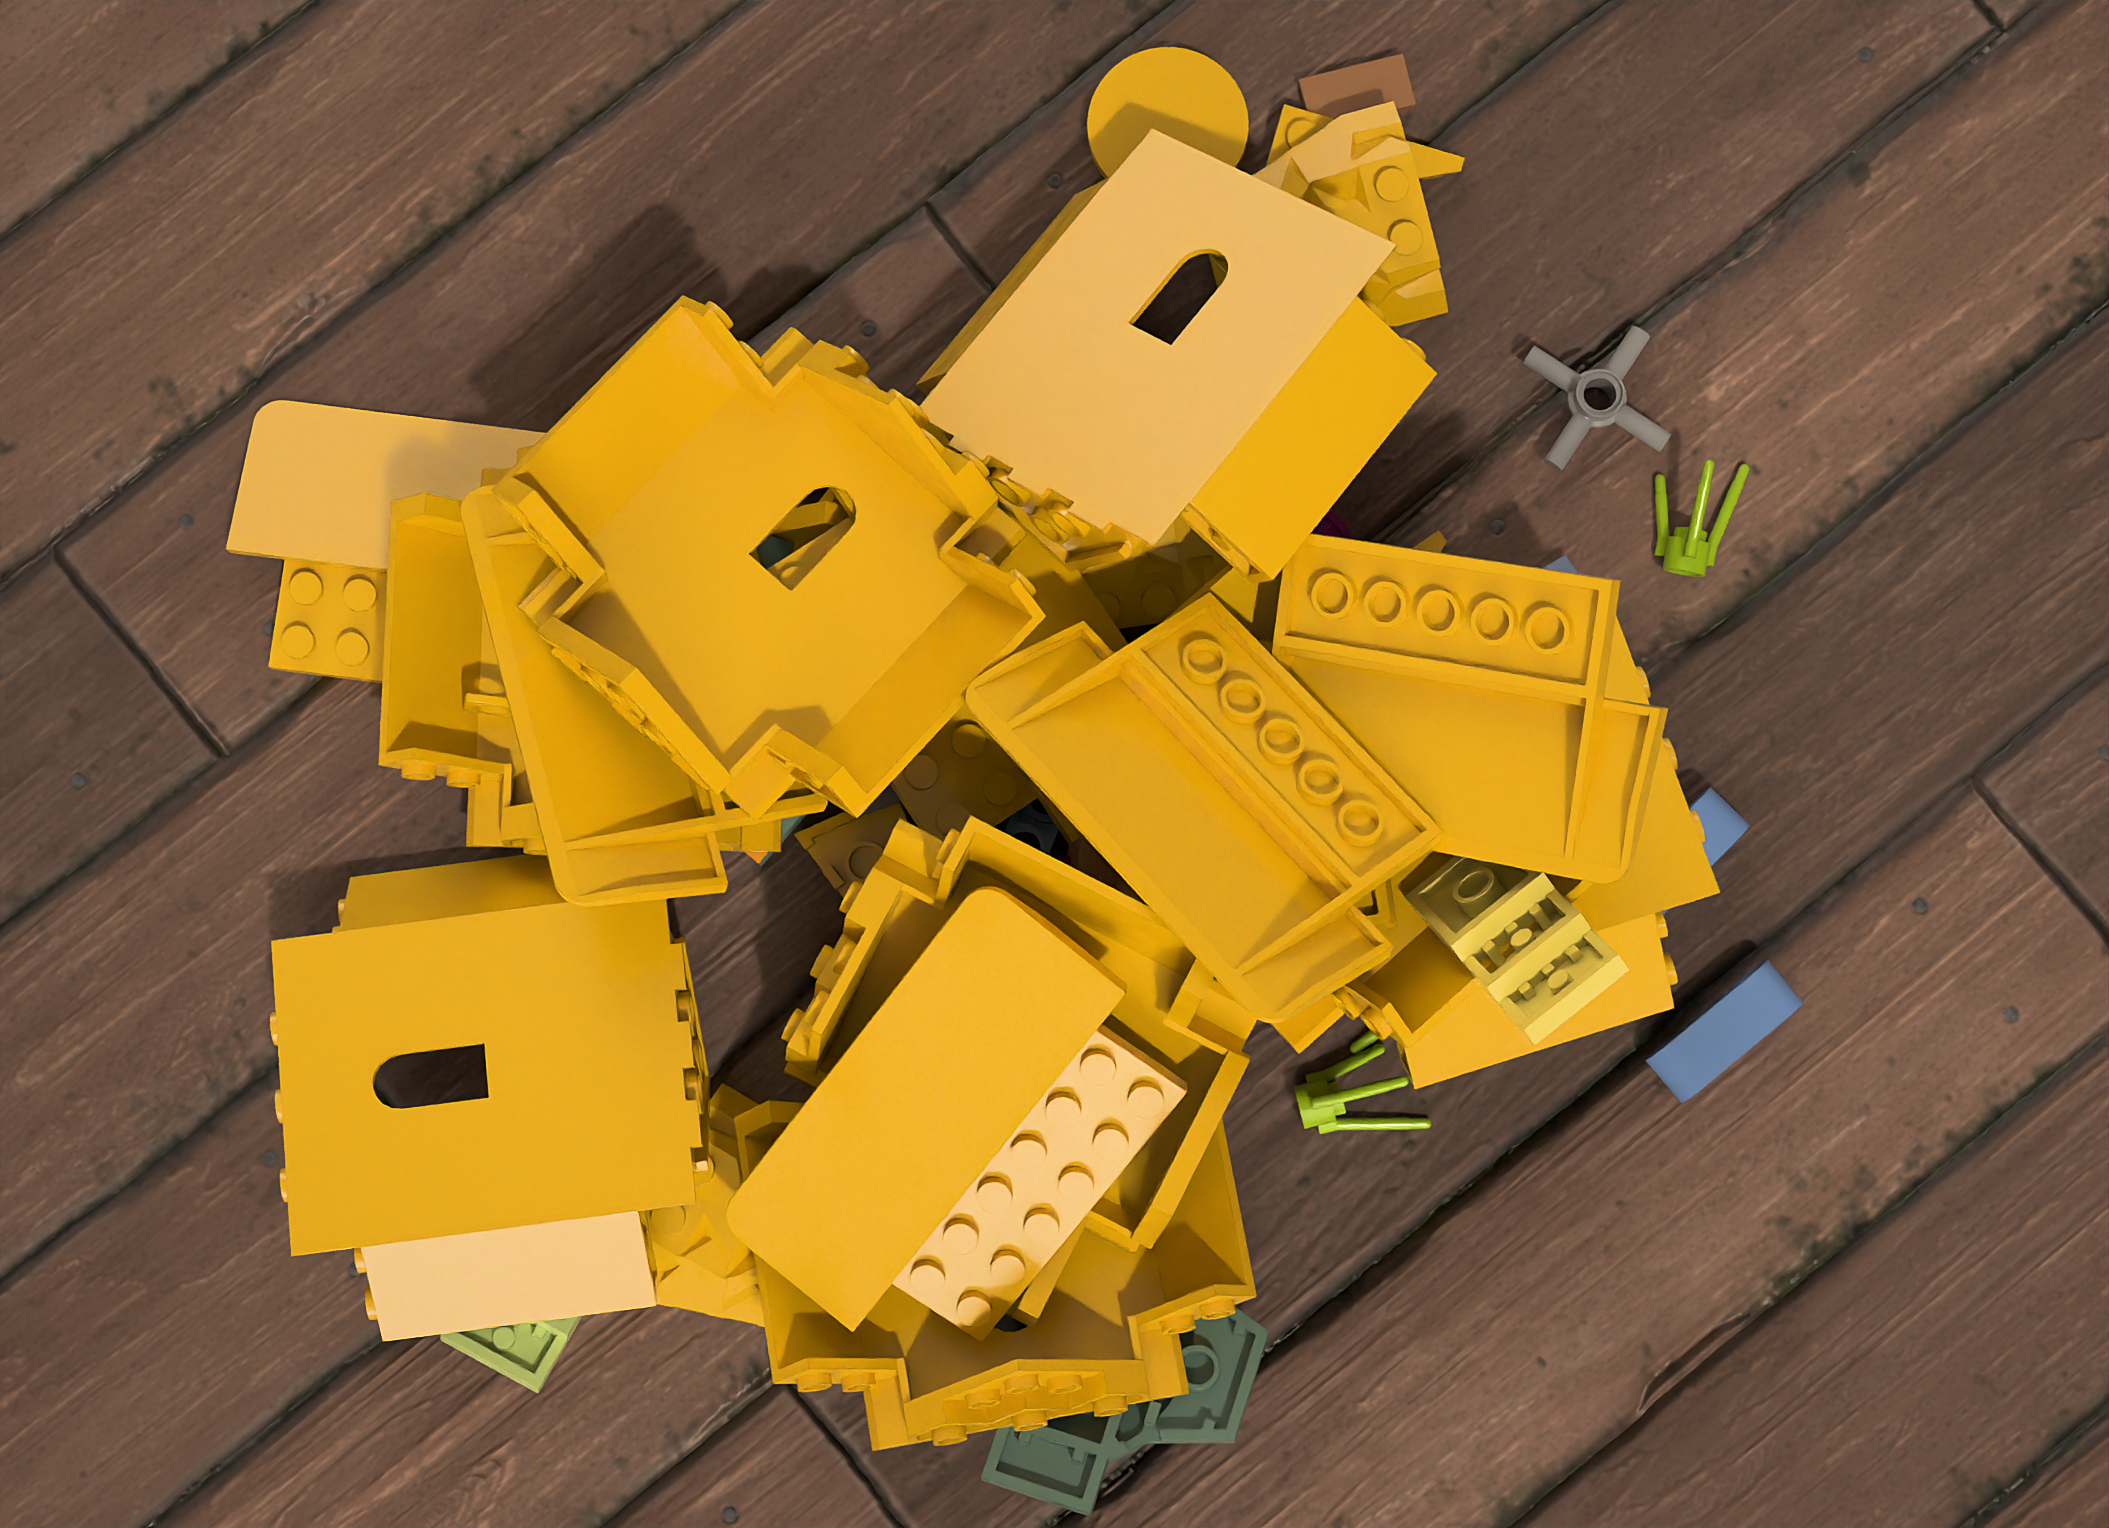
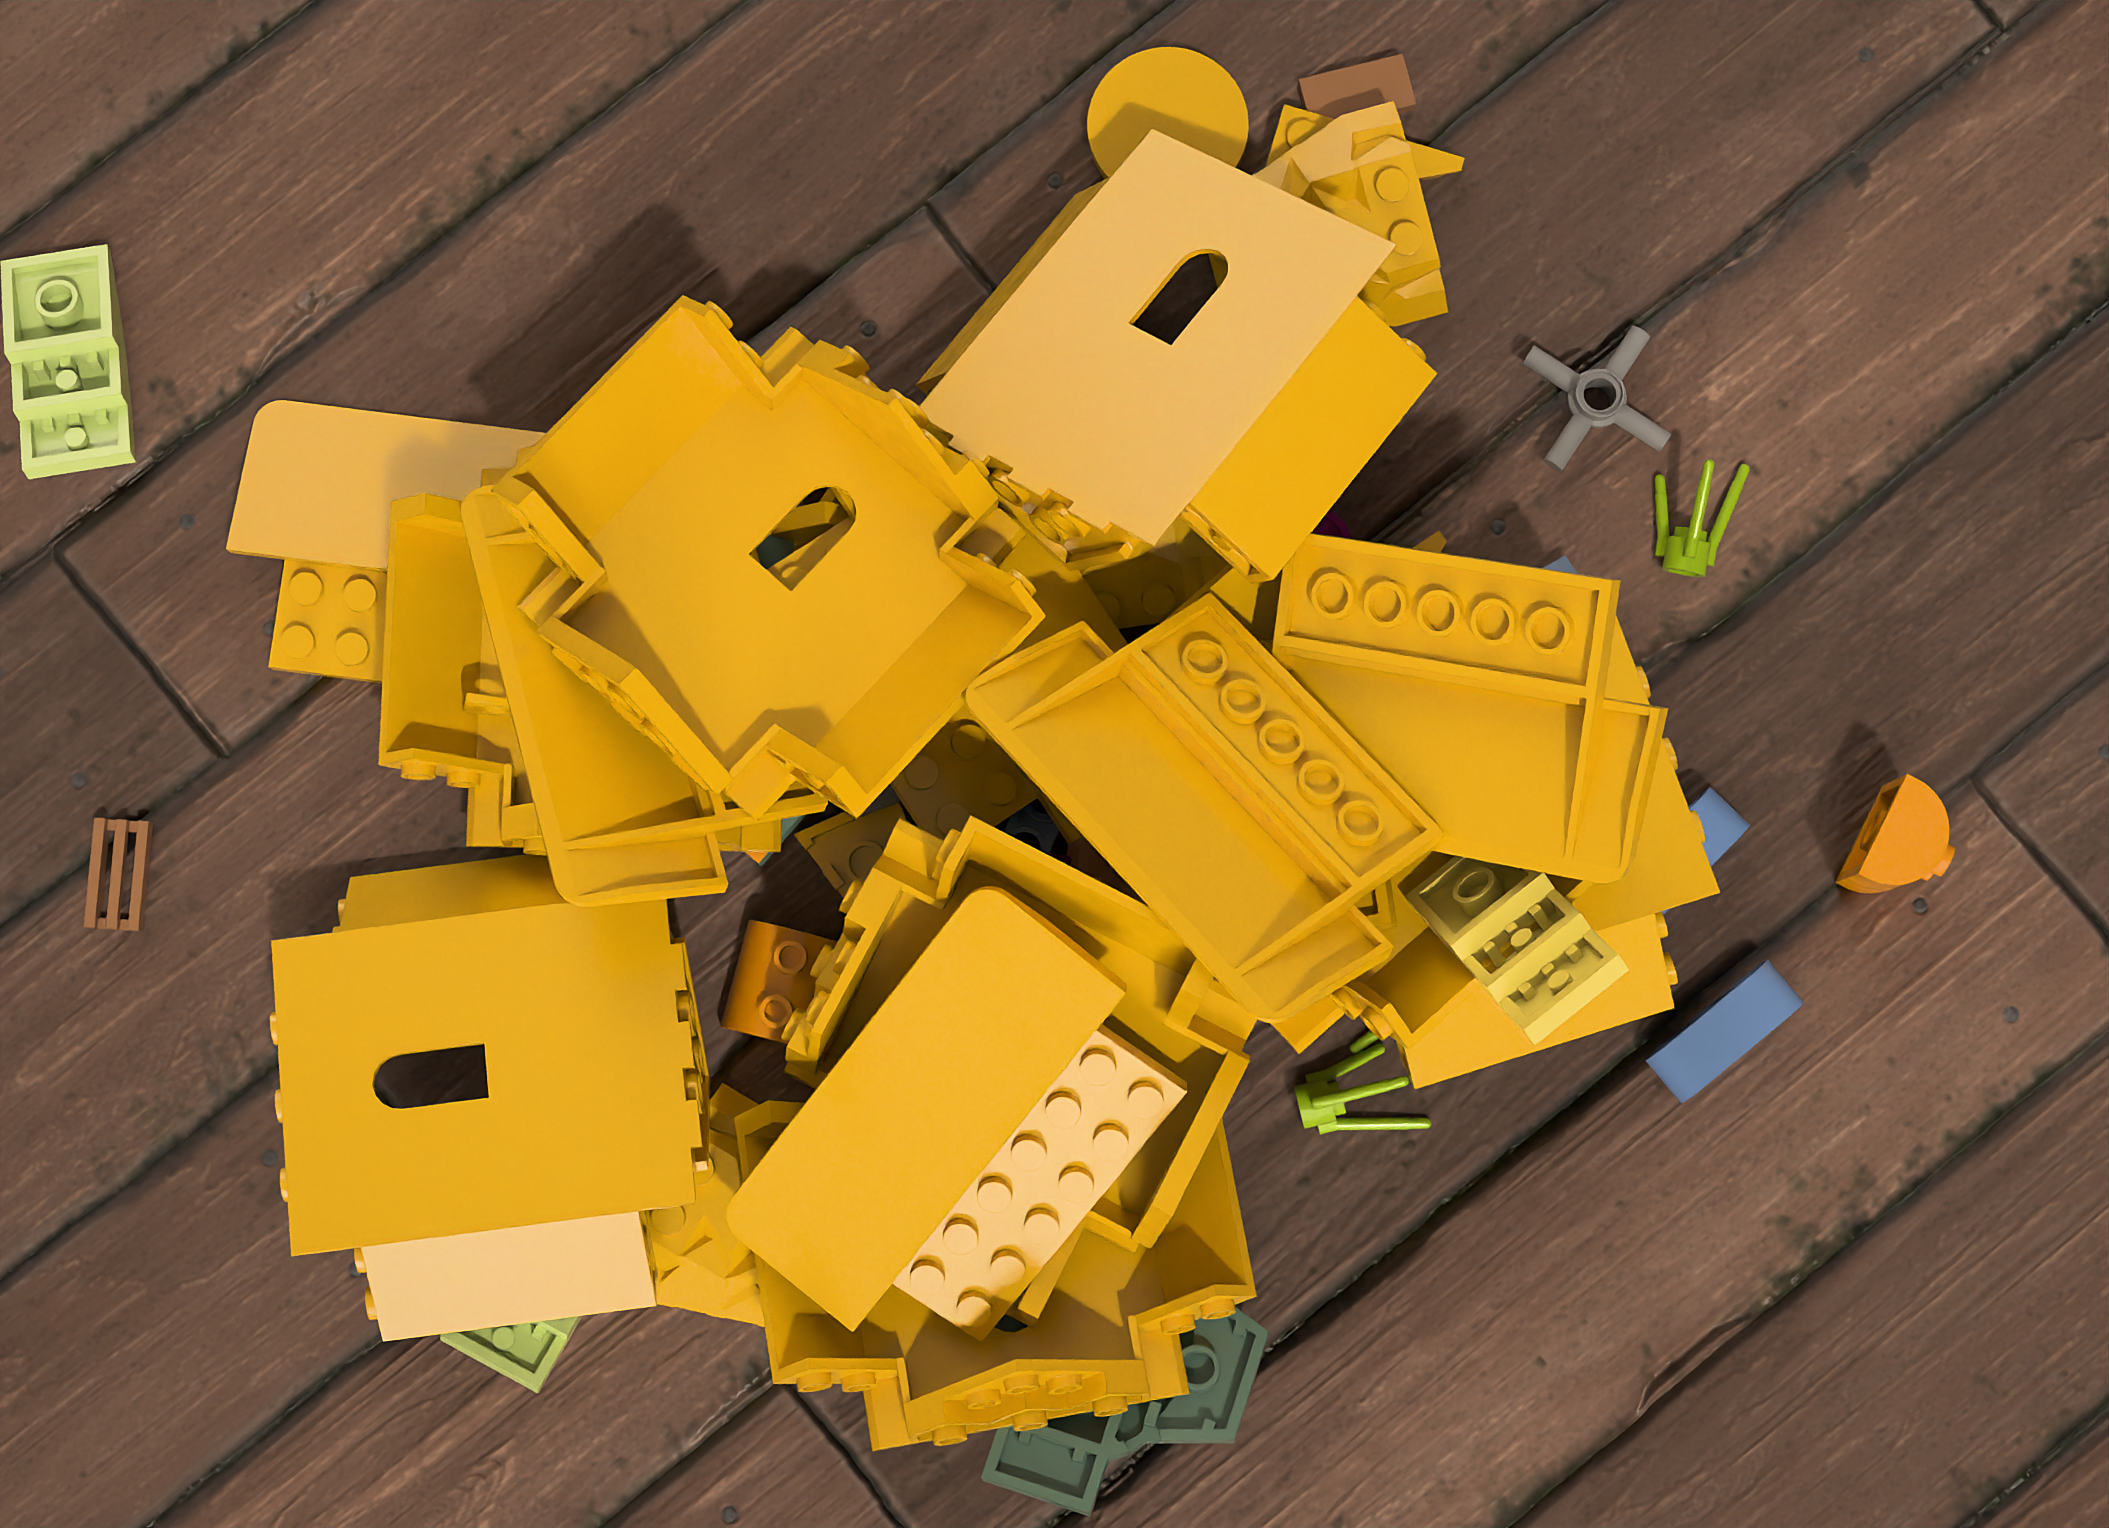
(67, 361): none -> yellowish green slope
(97, 873): none -> medium nougat tile
(771, 979): none -> light orange brick
(1899, 840): none -> light orange brick

